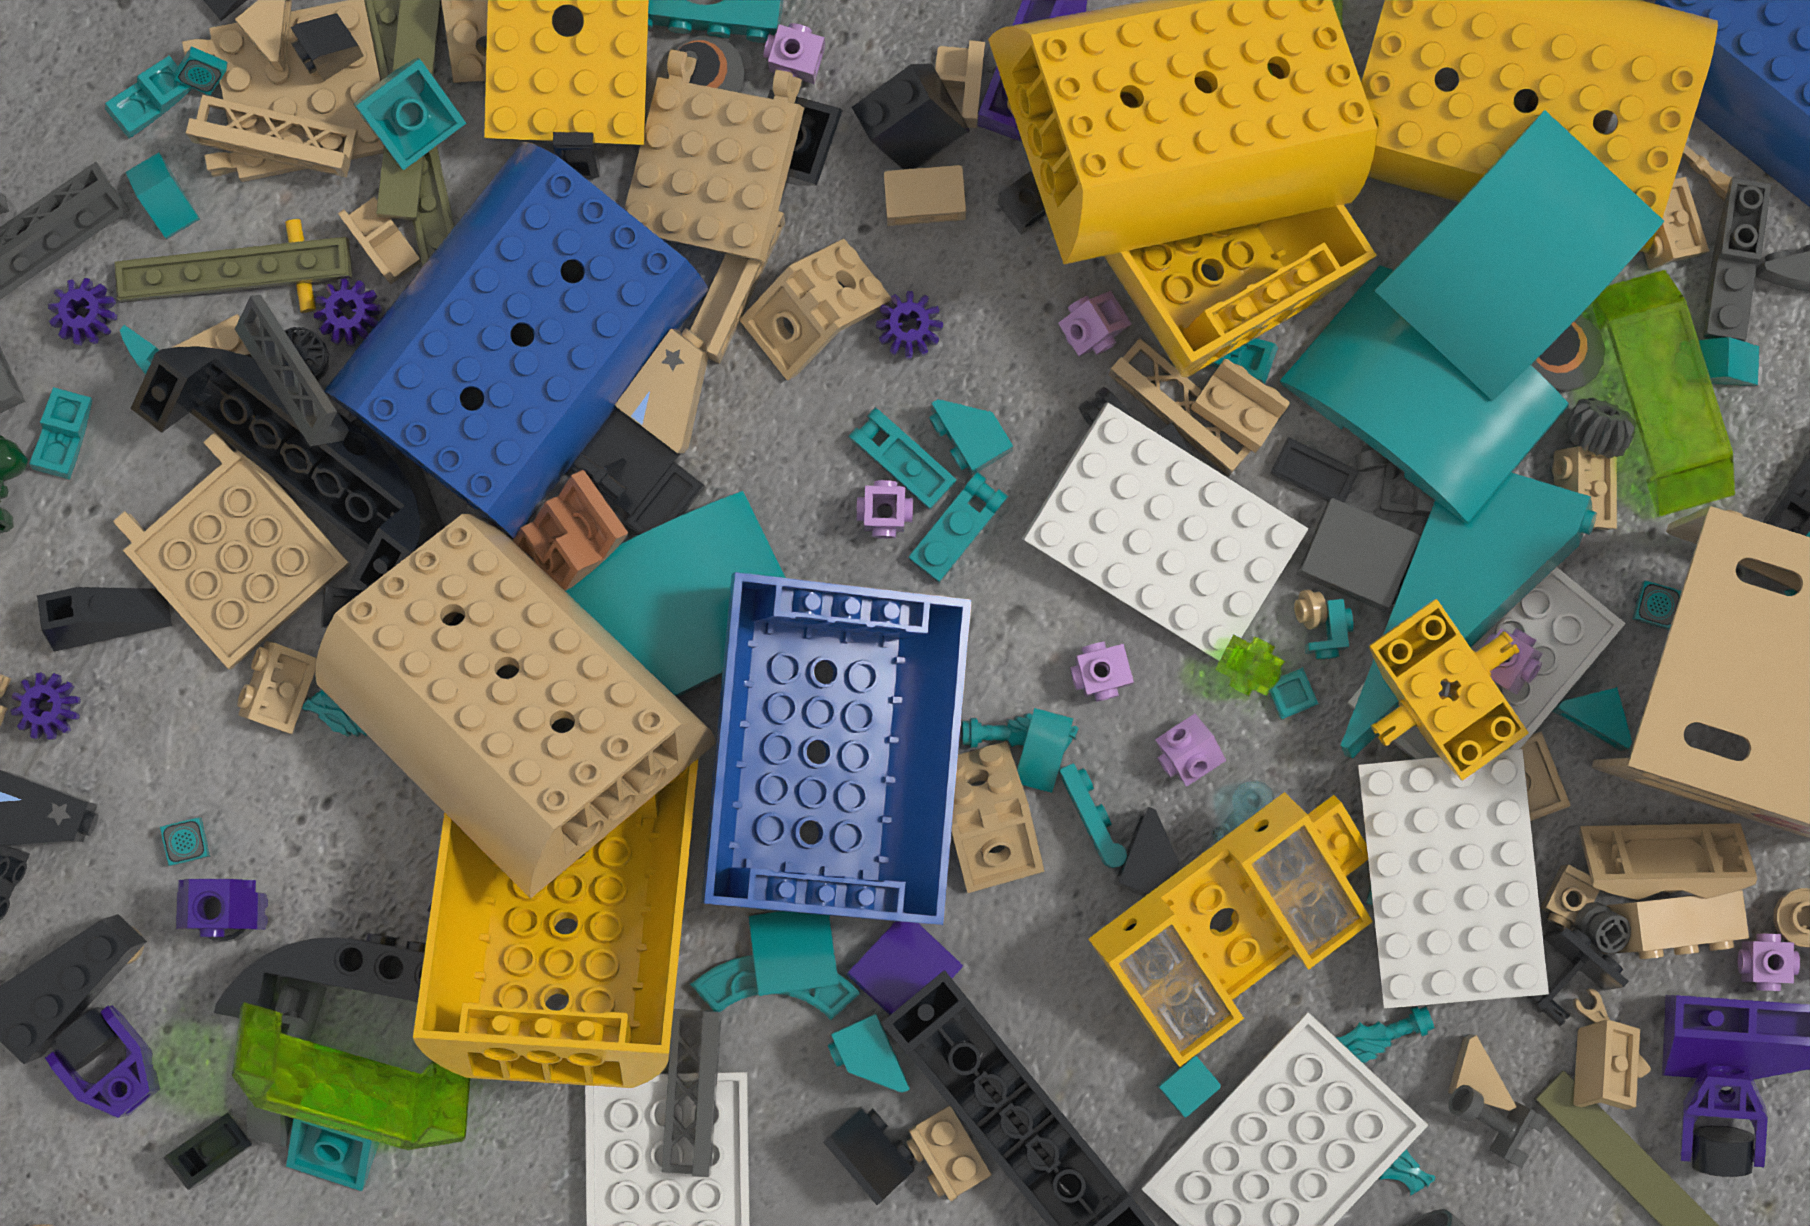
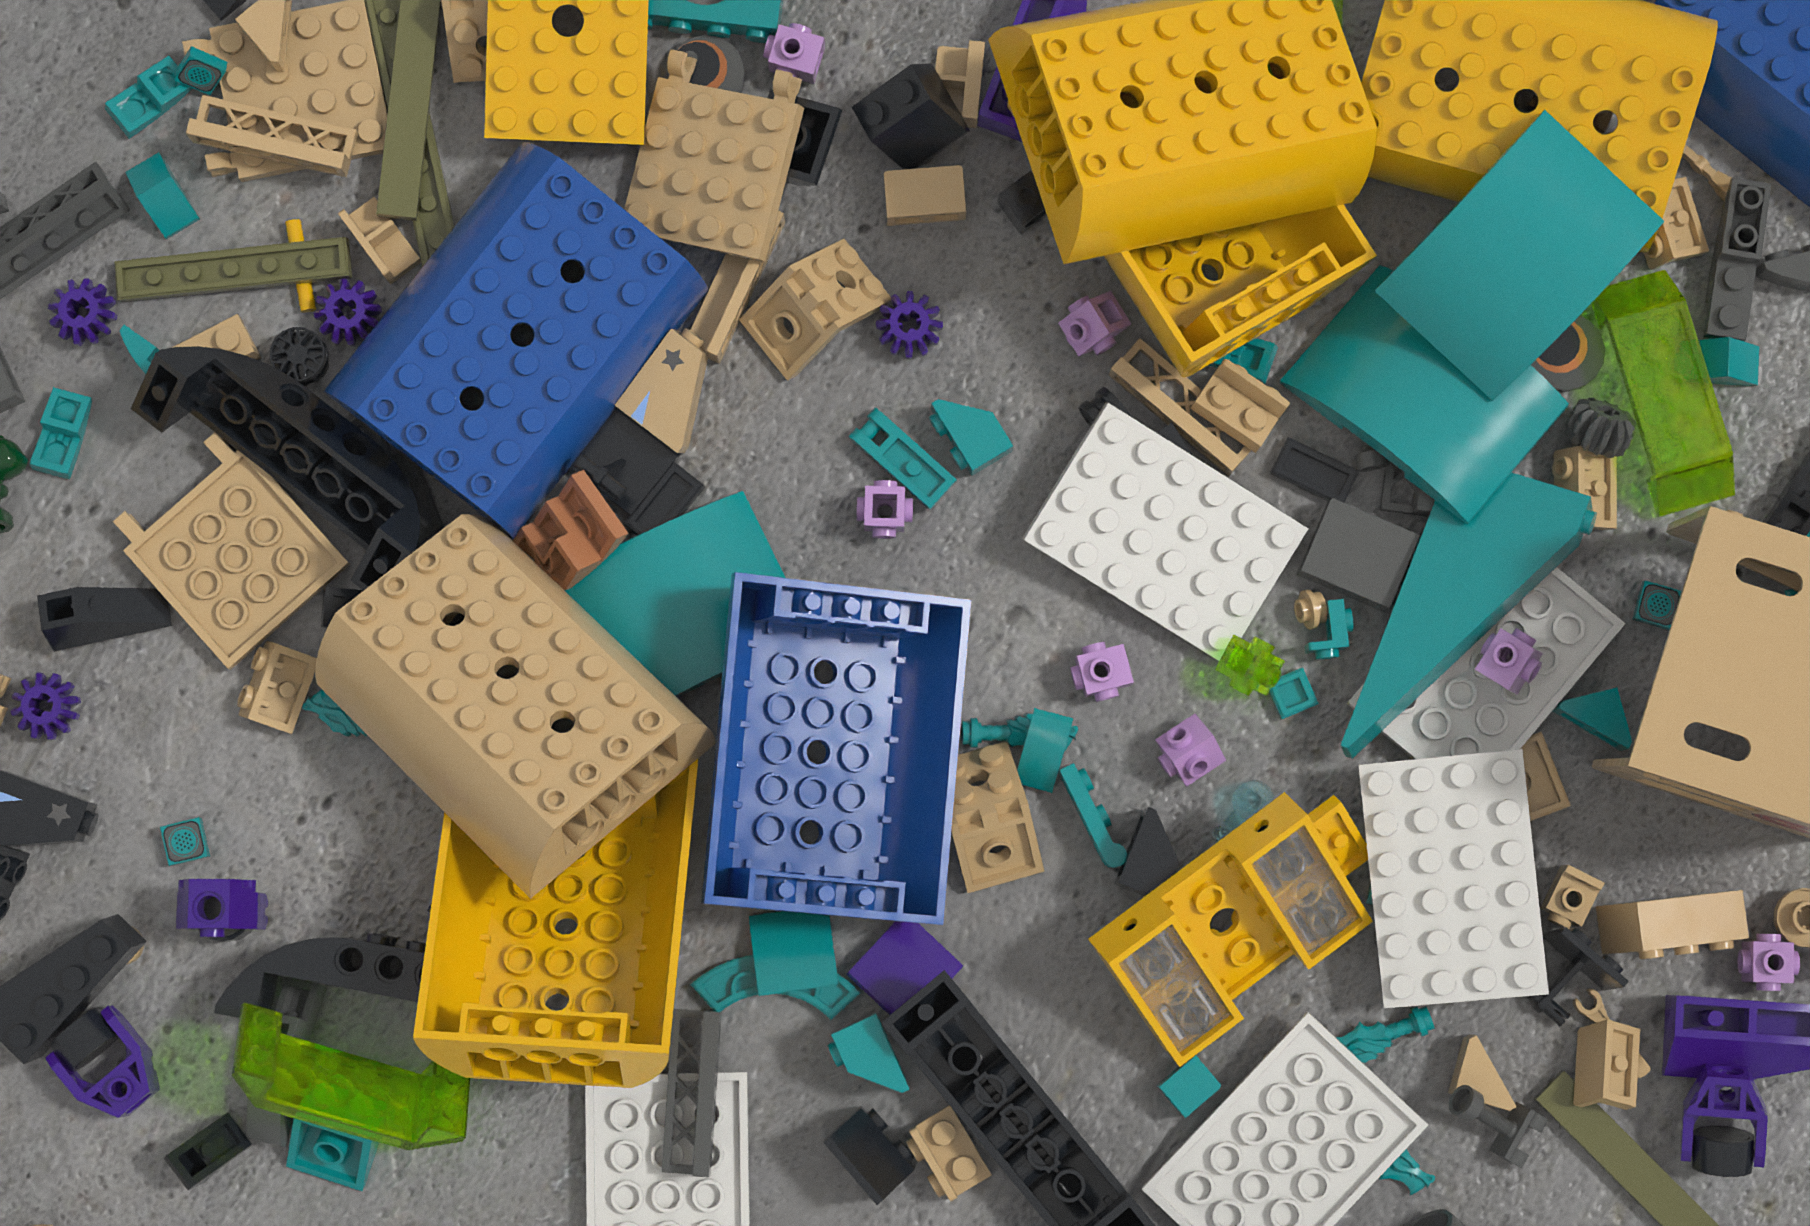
(289, 374): dark grey fence -> none
(325, 45): black slope -> none
(409, 113): teal slope -> none
(578, 151): black tile -> none
(957, 528): teal plate -> none
(1474, 718): yellow slope -> none
(1603, 927): dark grey wheel -> none
(1668, 858): tan slope -> none

